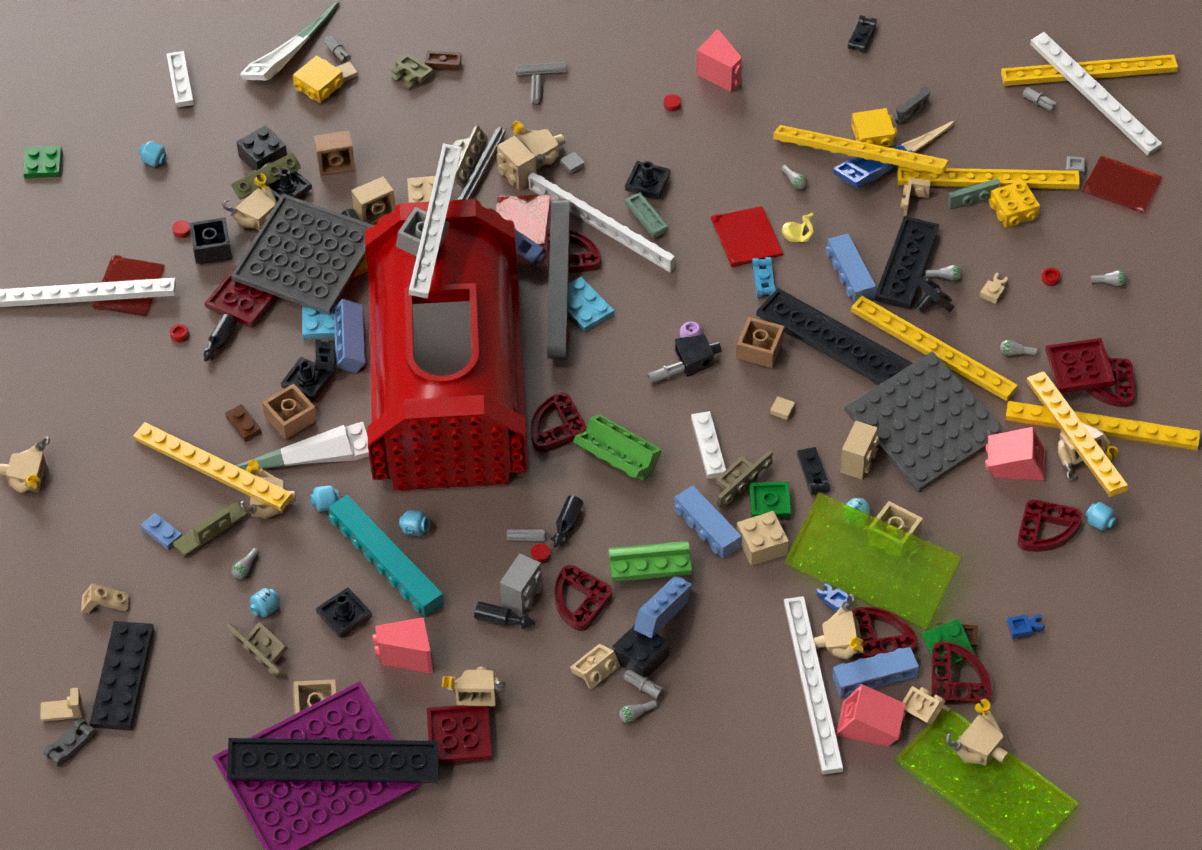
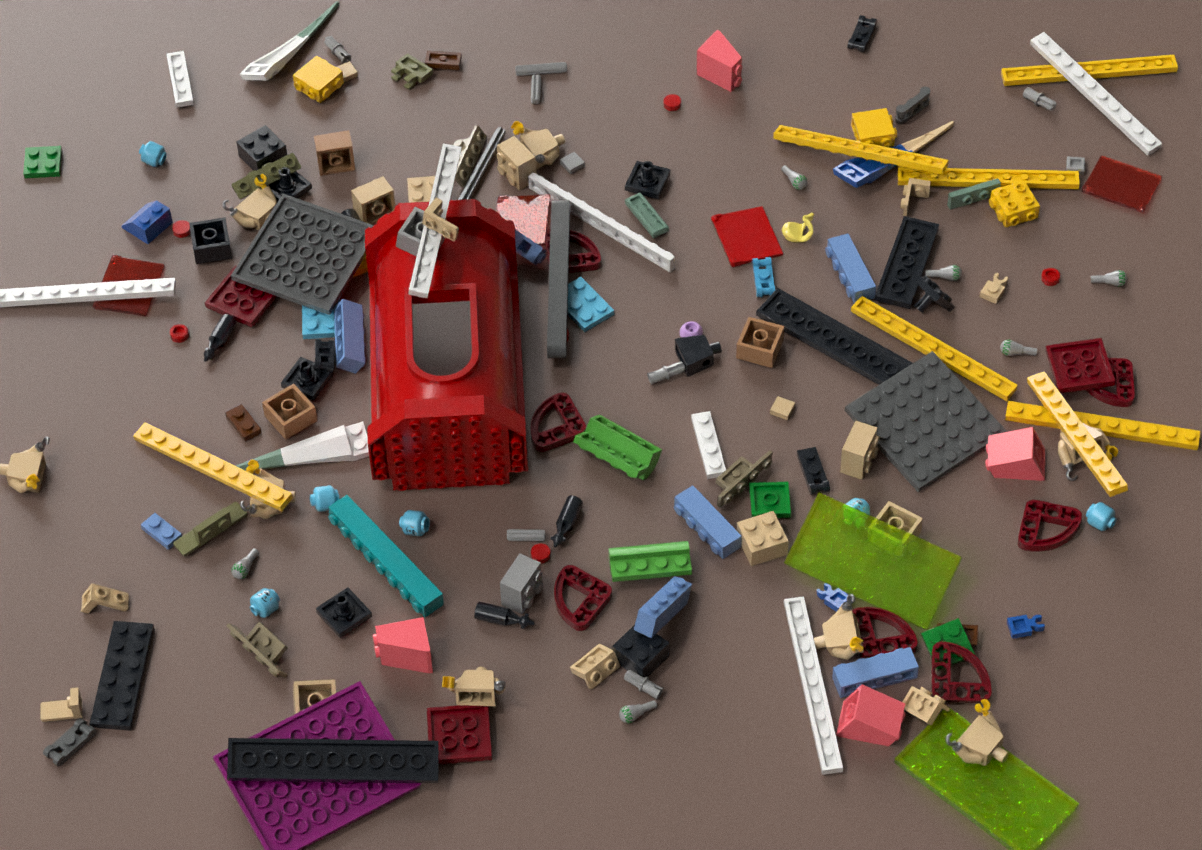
(149, 221): none -> blue slope
(433, 220): none -> tan bracket

